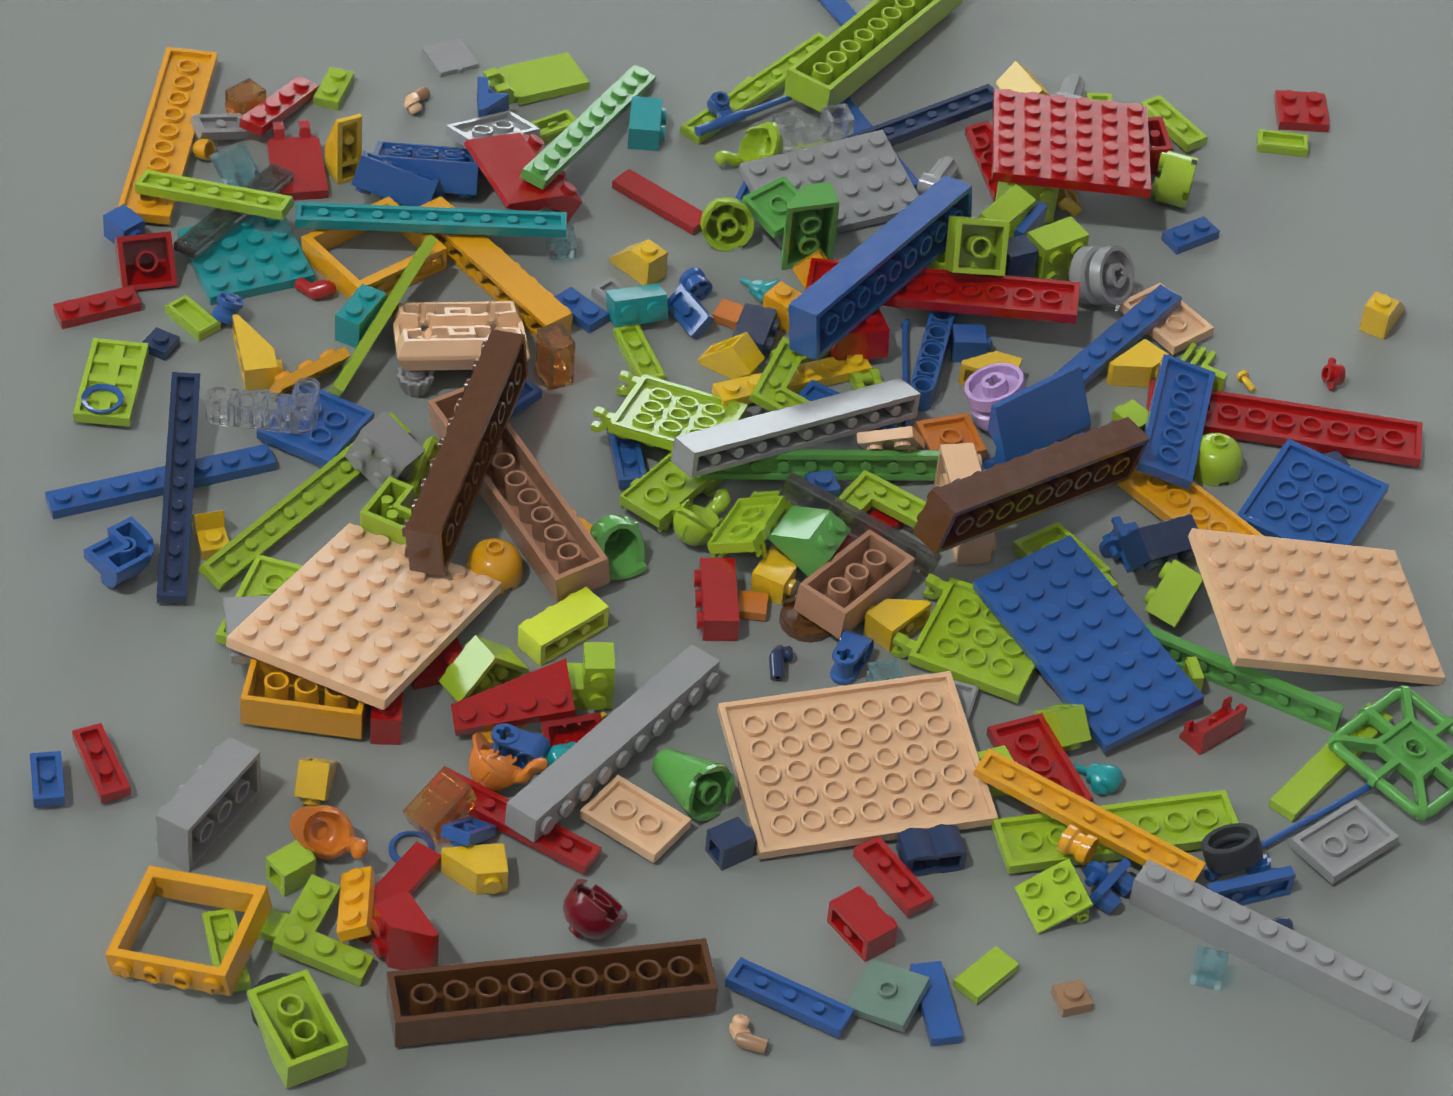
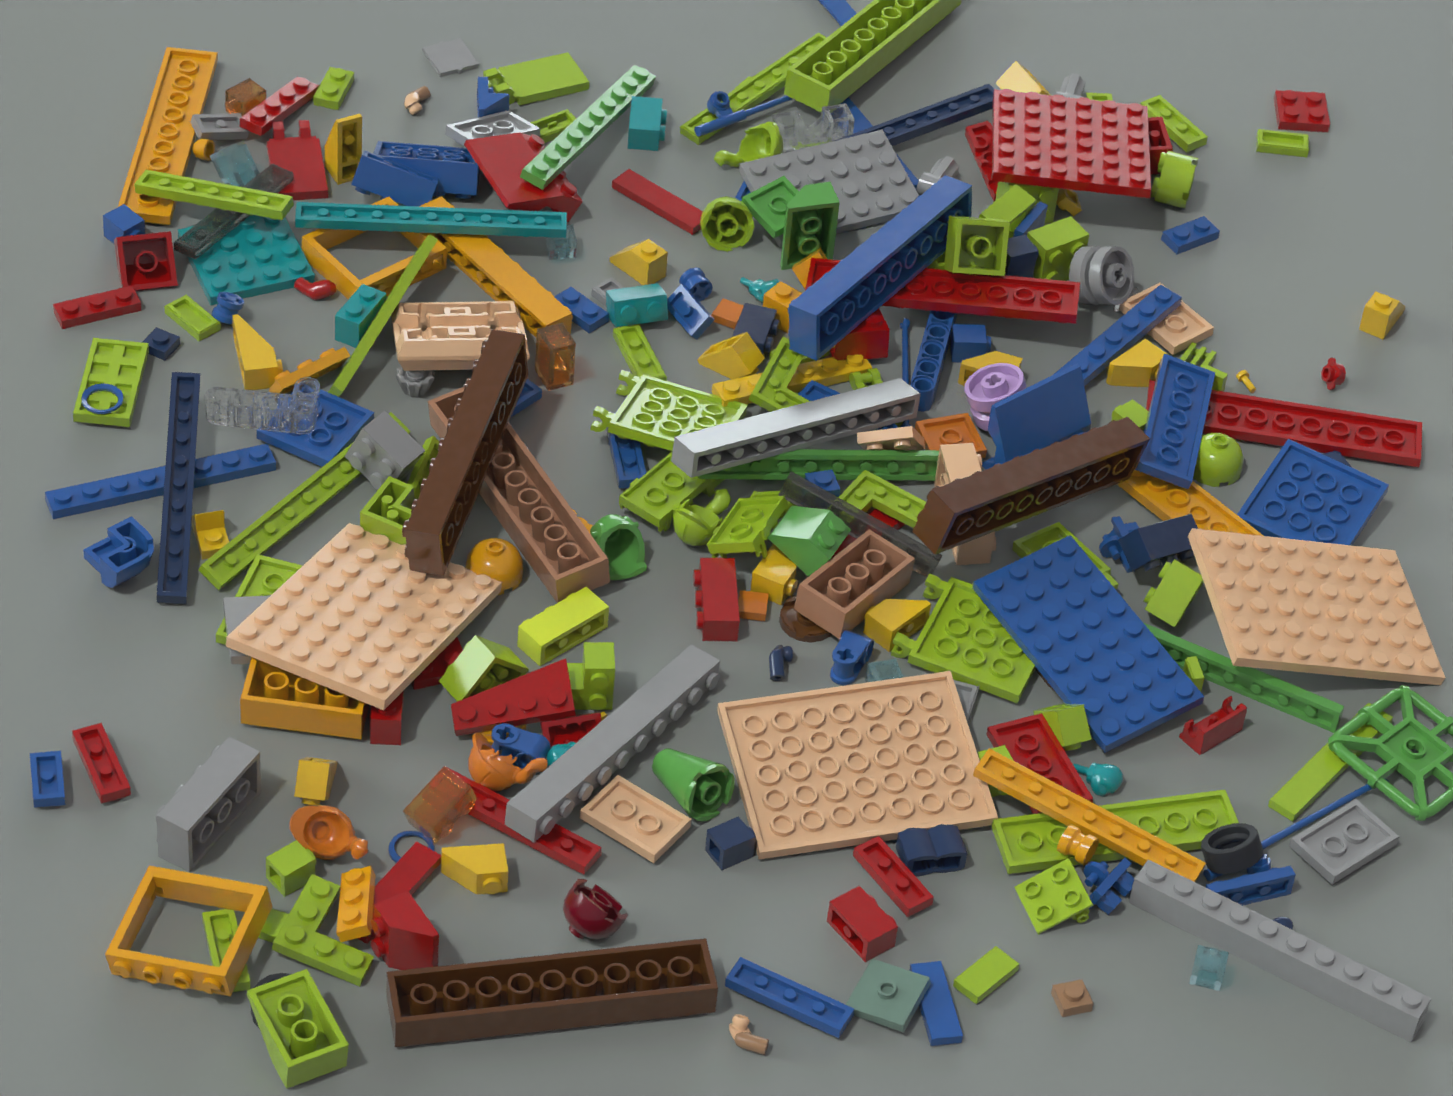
(468, 831): blue plate -> none

